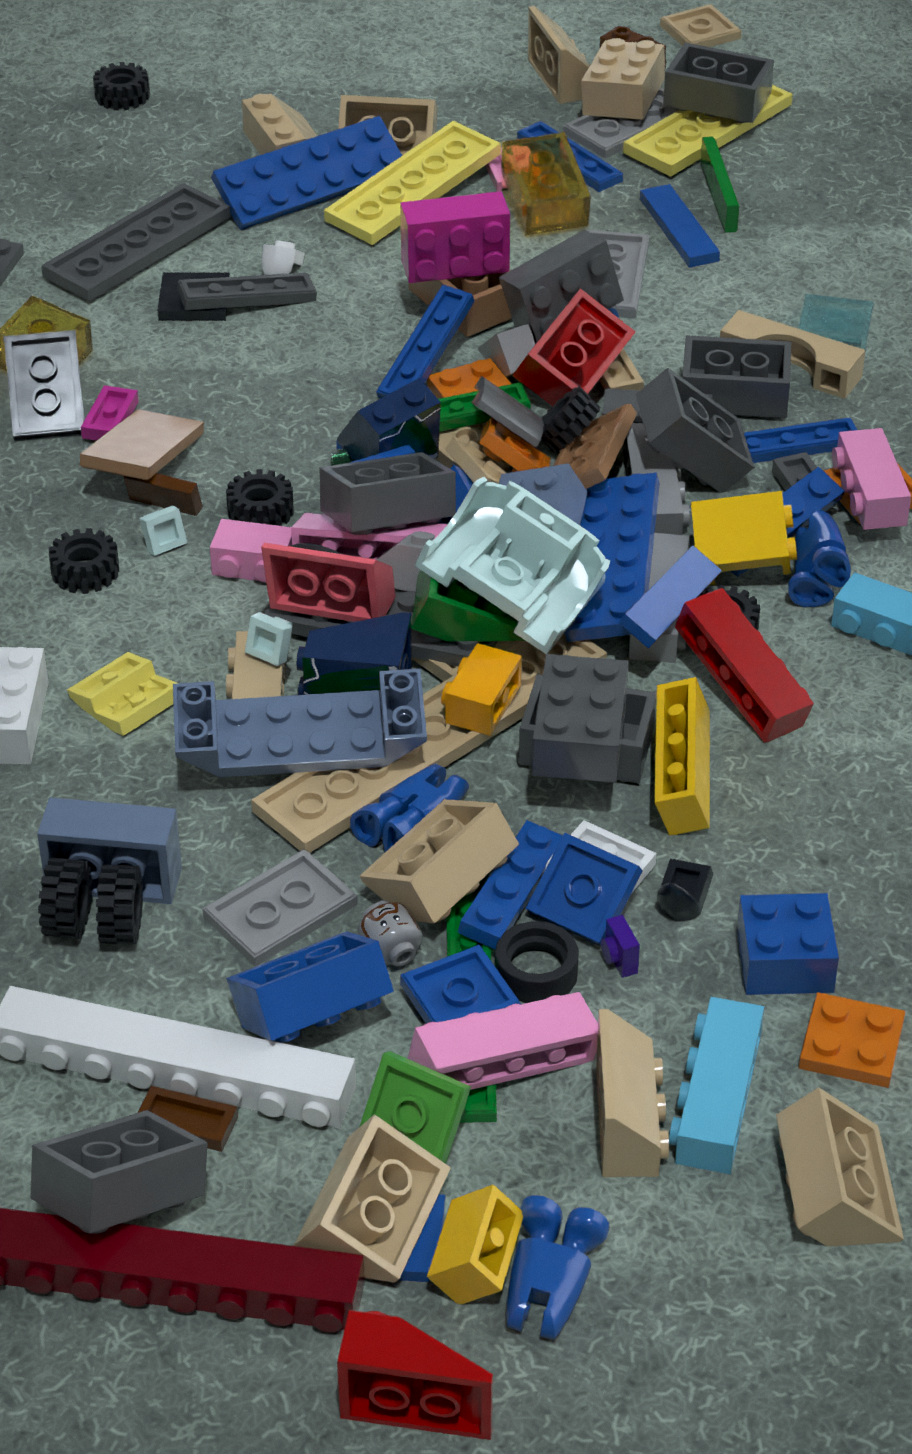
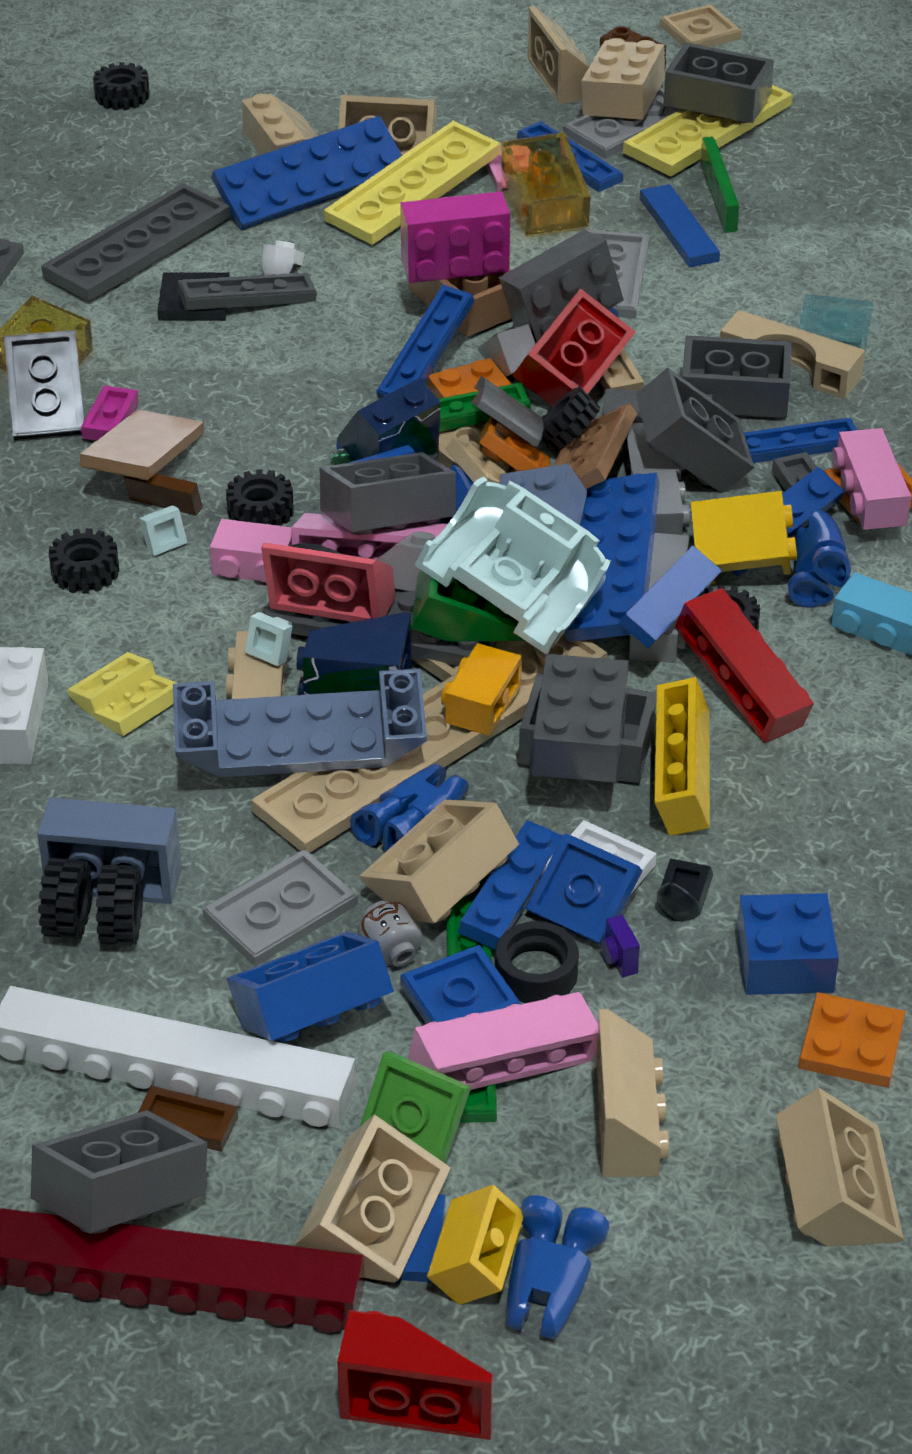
(718, 1086): medium azure brick -> none

